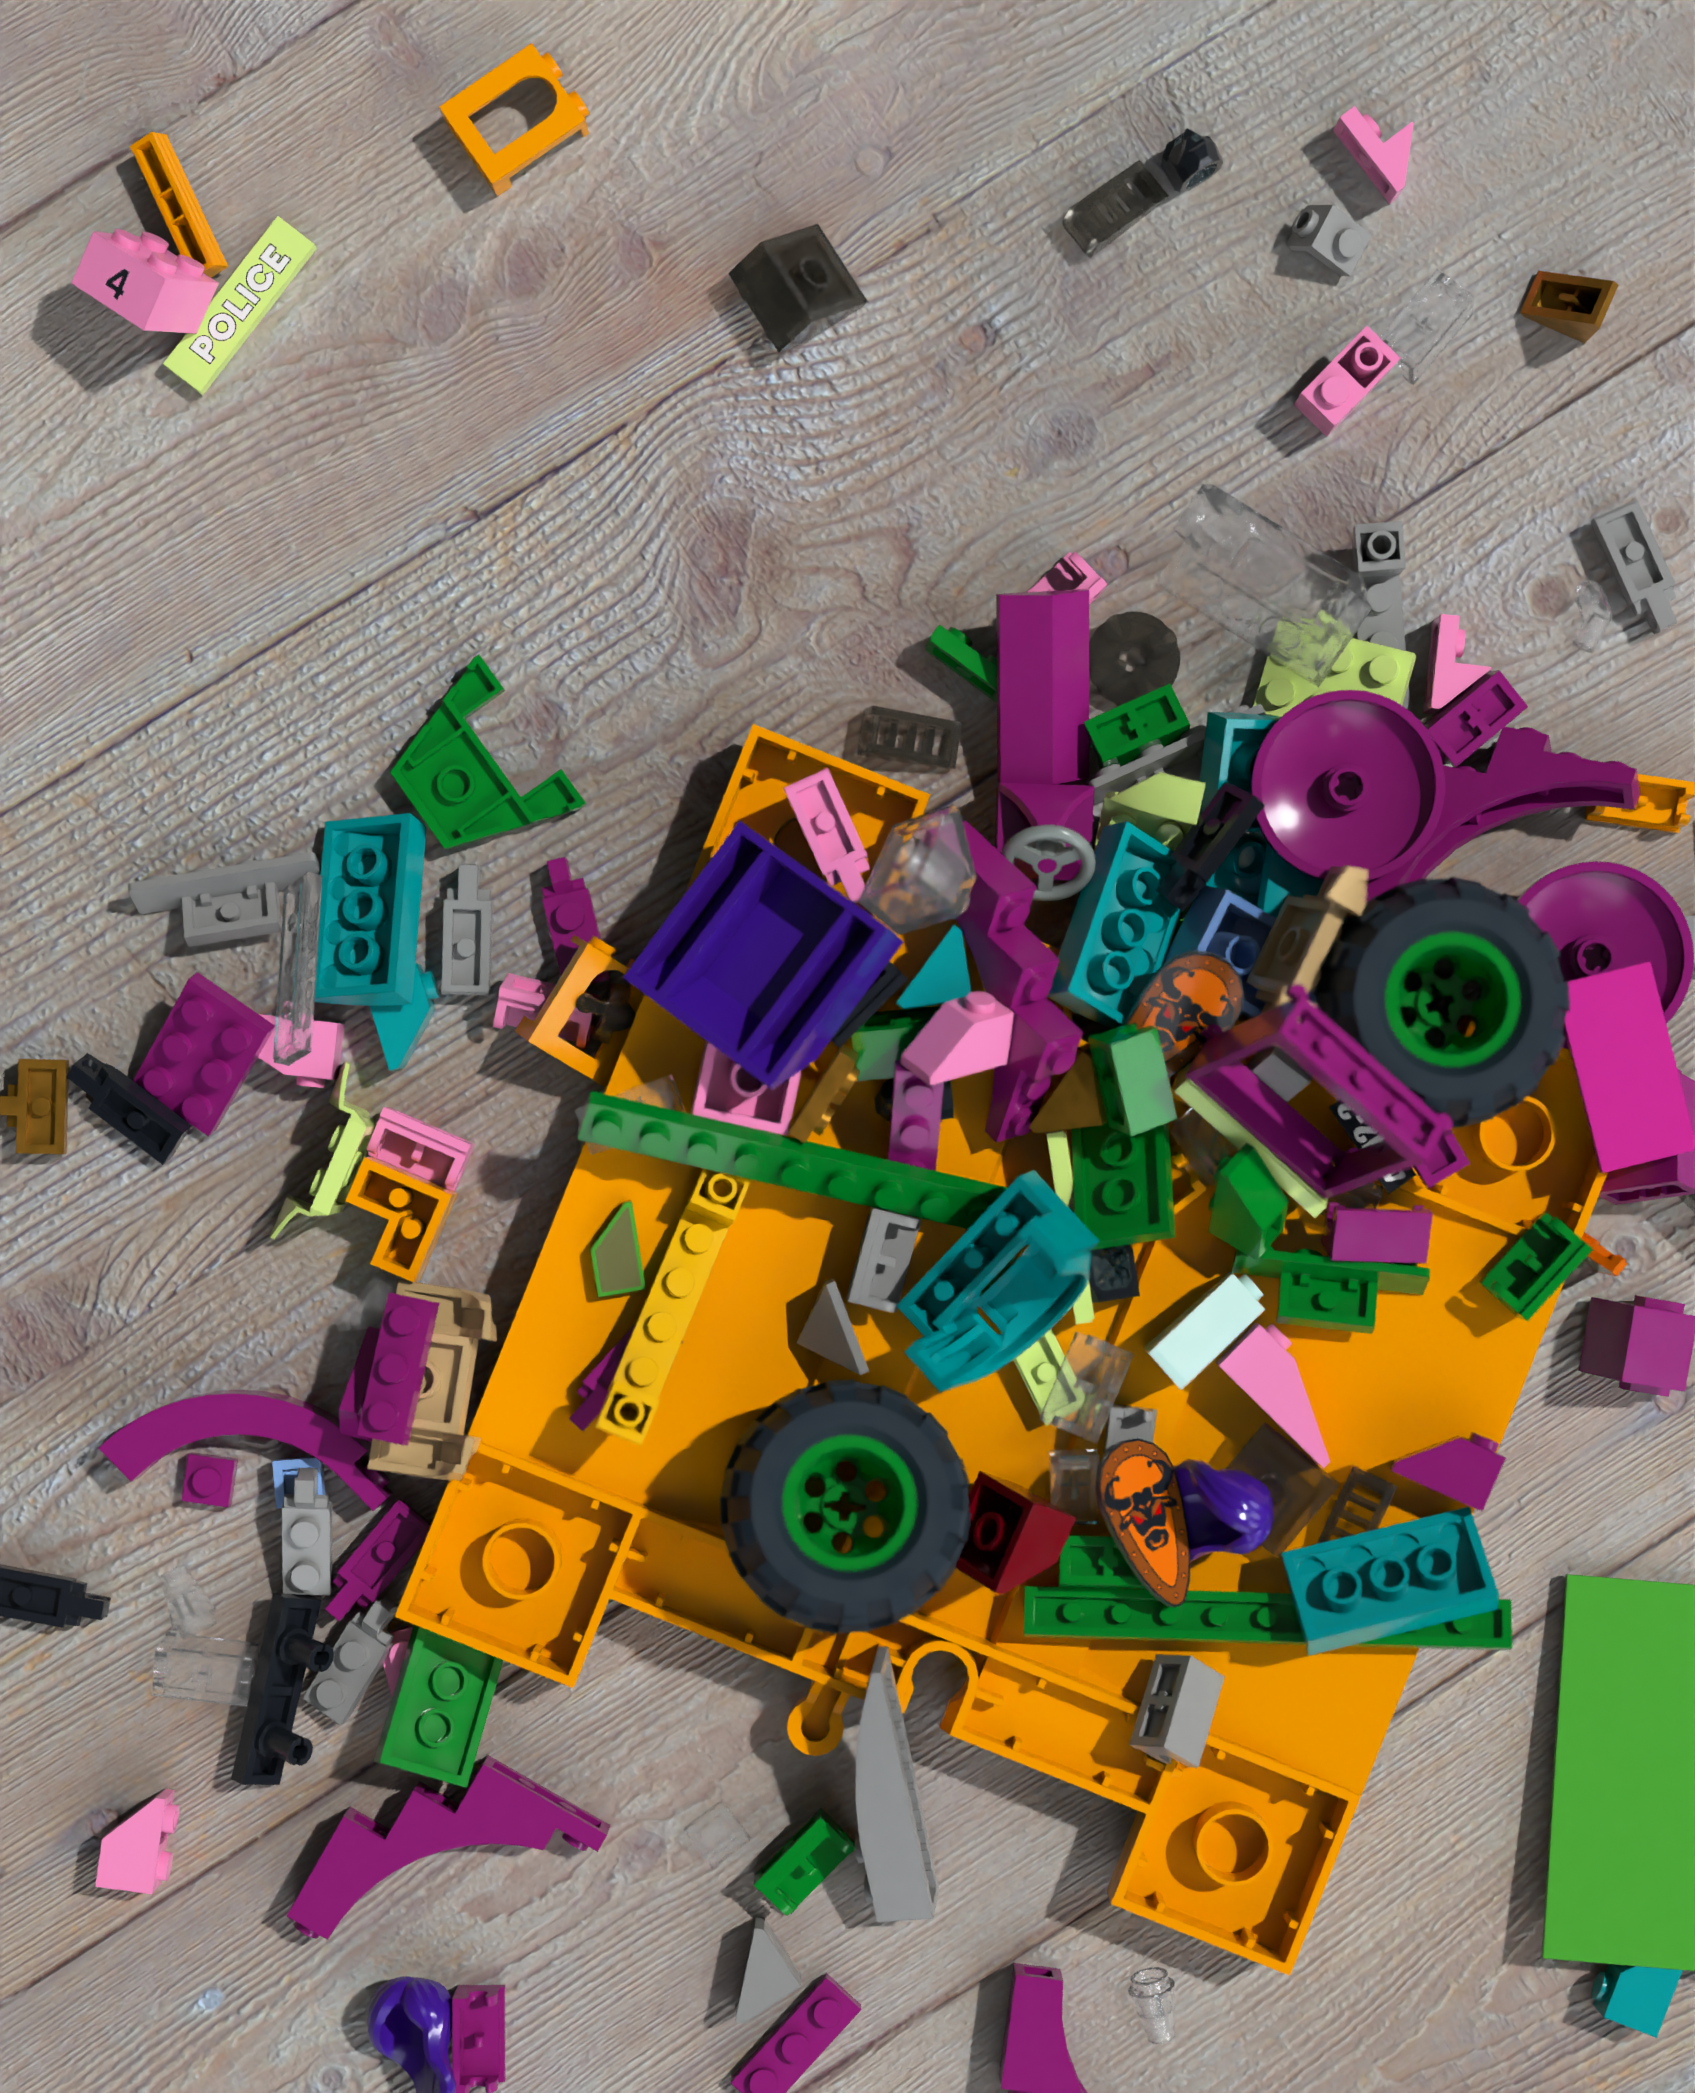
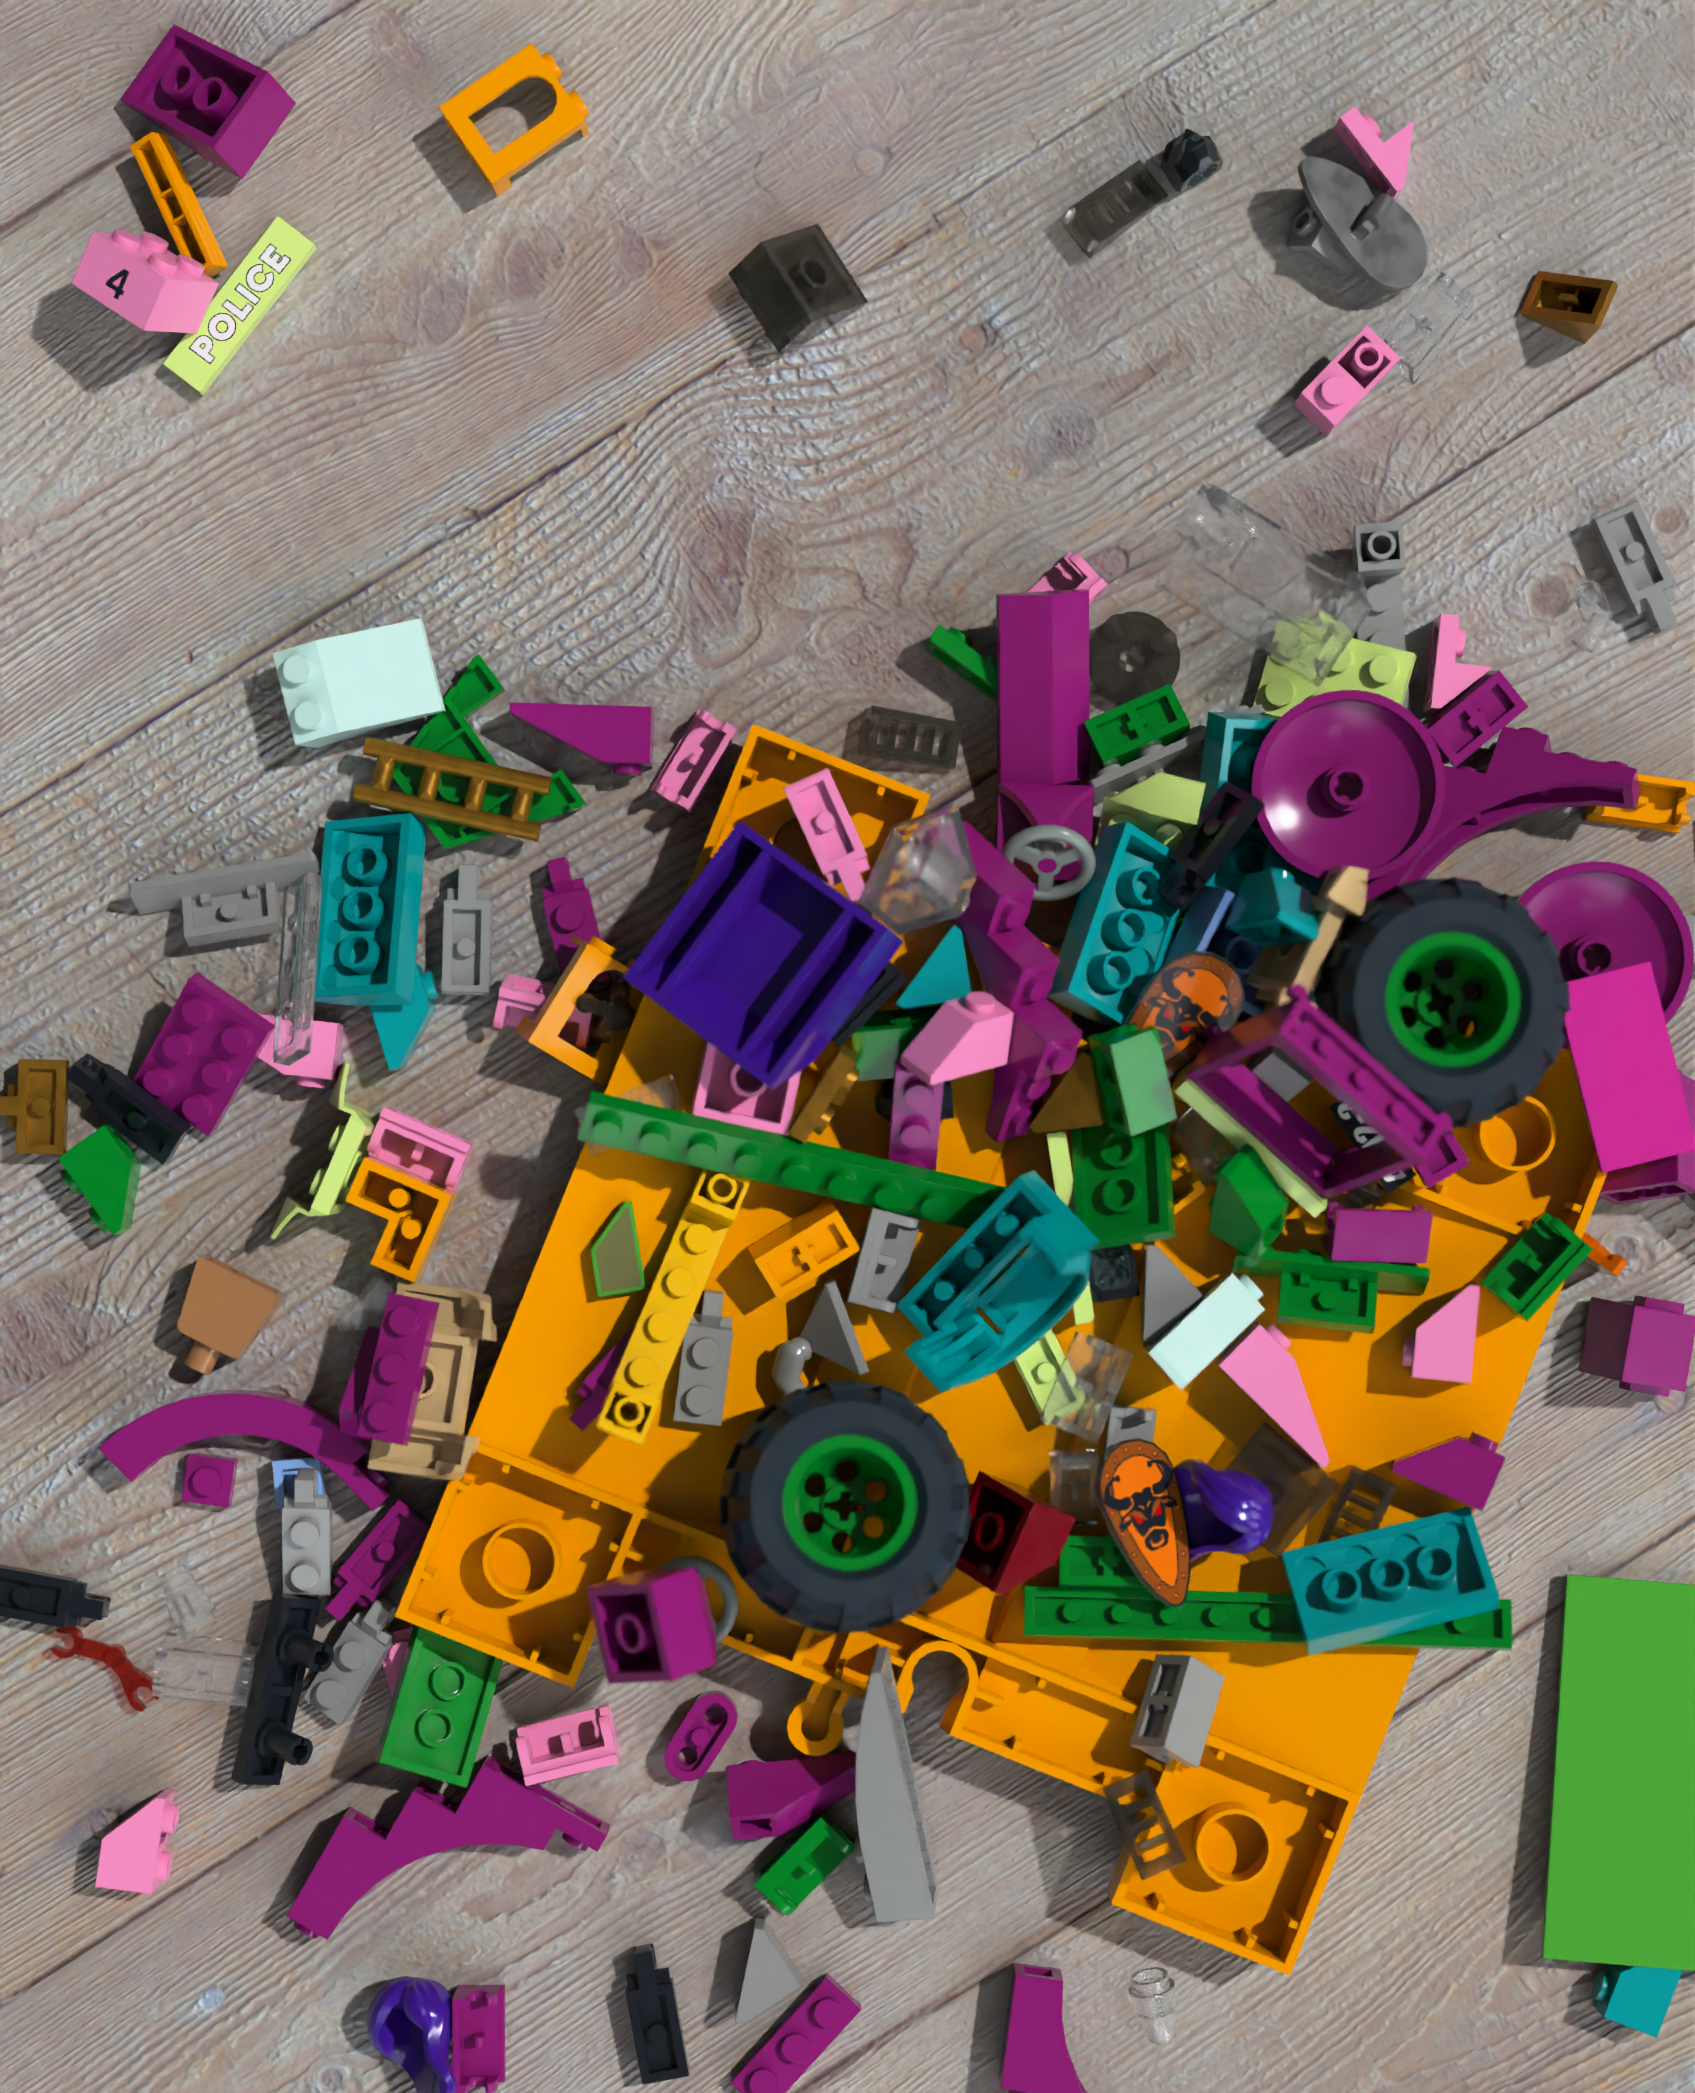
(107, 1176): none -> green slope
(112, 1656): none -> clear red piece
(209, 100): none -> magenta slope
(224, 1312): none -> medium nougat torso
(358, 683): none -> light aqua slope
(425, 802): none -> pearl gold bar
(567, 1745): none -> bright pink hinge
(605, 733): none -> magenta slope
(655, 2019): none -> black hinge
(661, 1620): none -> magenta piece
(695, 761): none -> bright pink hinge
(702, 1735): none -> magenta plate
(704, 1364): none -> light grey hinge
(782, 1794): none -> magenta slope
(789, 1364): none -> light grey arm
(803, 1248): none -> light orange hinge
(1161, 1863): none -> clear smoke slope
(1164, 1294): none -> light grey slope
(1273, 910): none -> teal slope
(1365, 224): none -> flat silver shield
(1445, 1340): none -> bright pink slope

